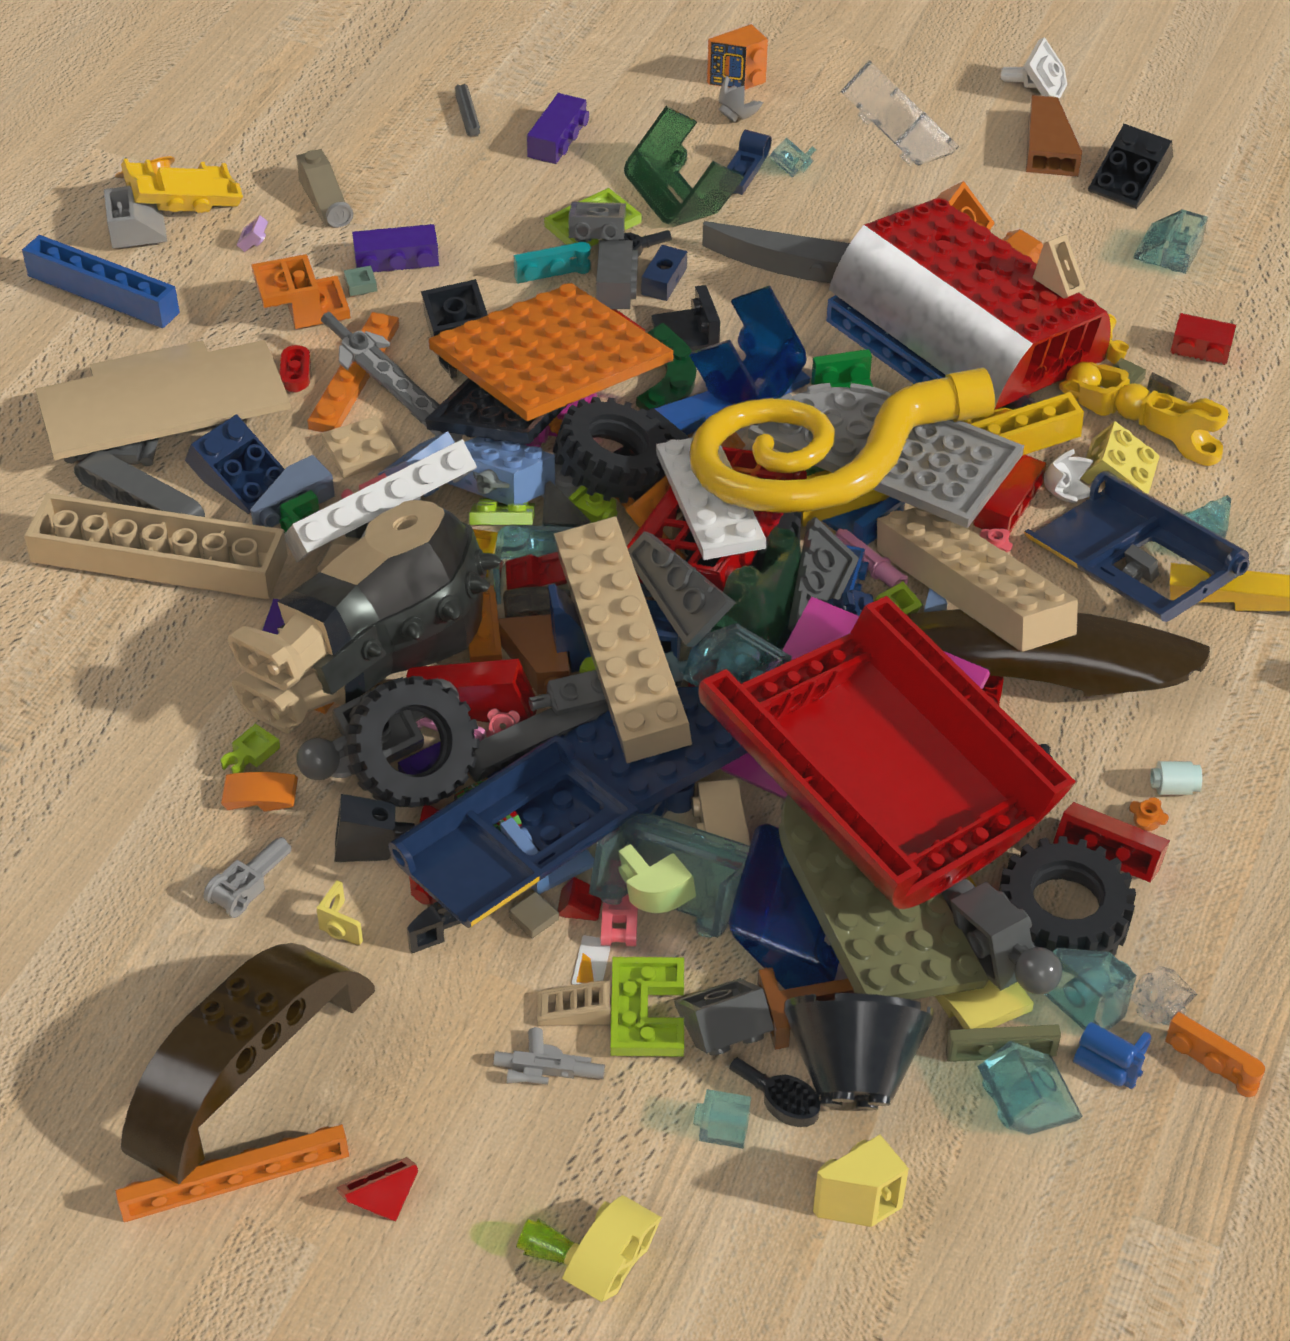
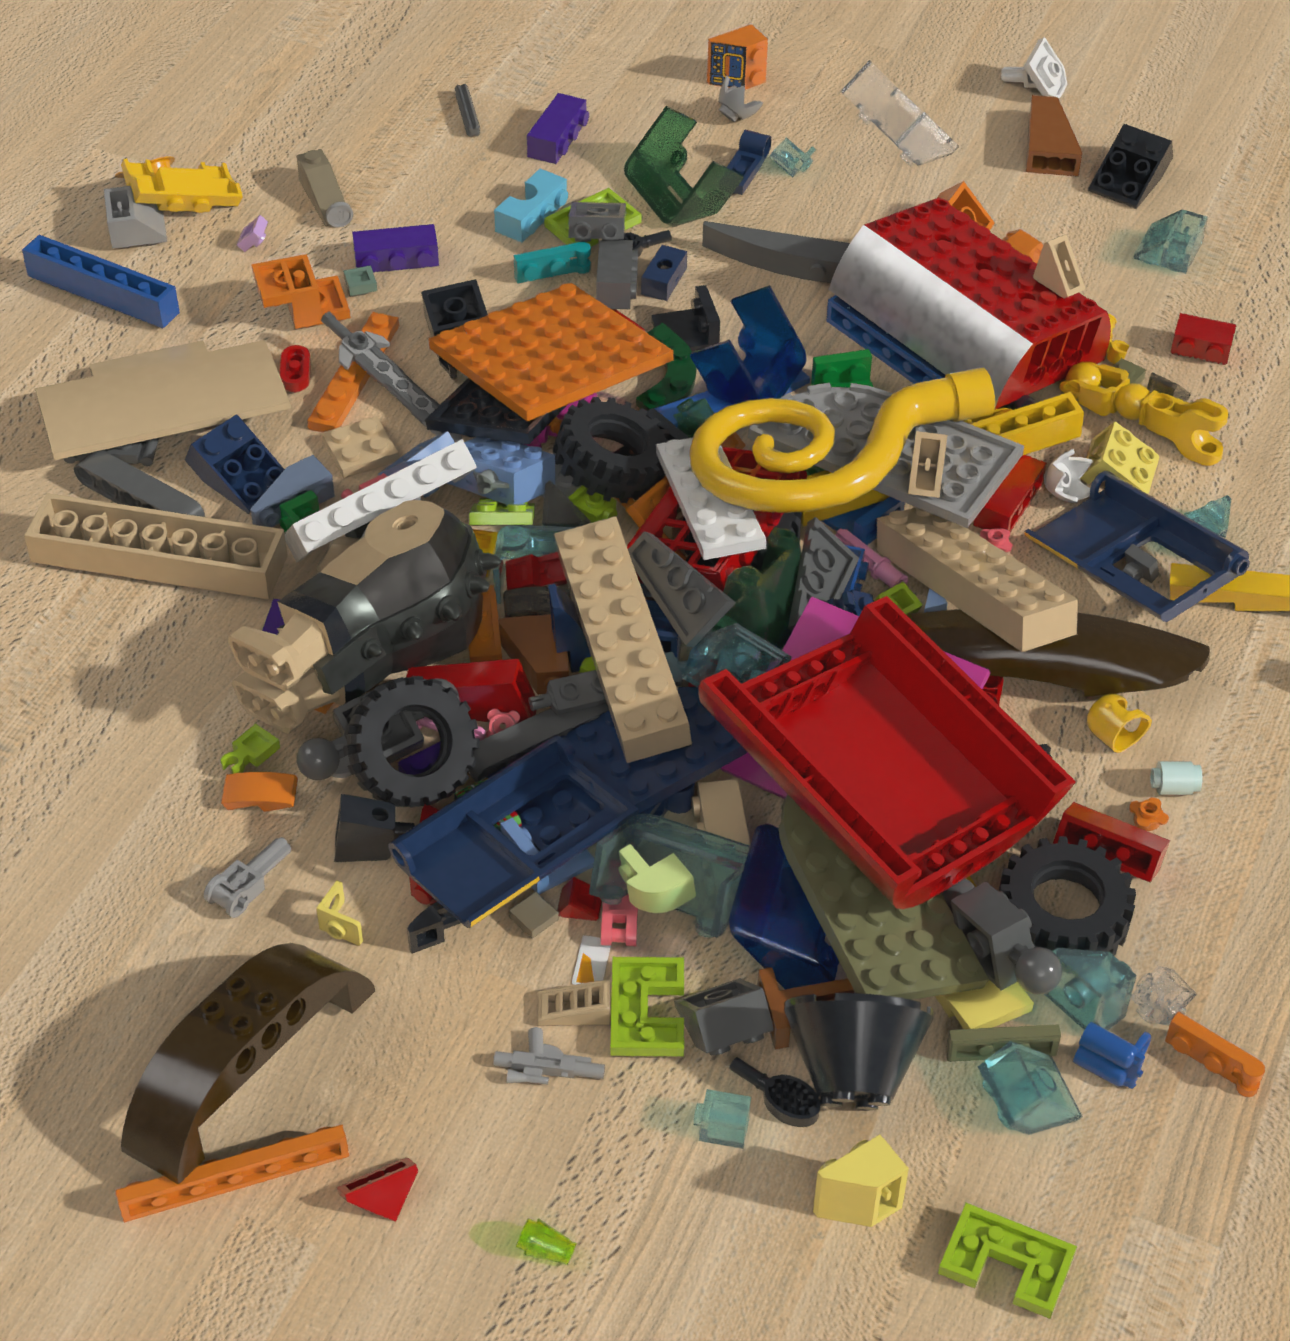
(543, 197): none -> medium azure arch
(610, 1247): light yellow brick -> none
(692, 415): none -> brick
(927, 464): none -> tan slope
(986, 1235): none -> lime plate
(1107, 722): none -> yellow helmet

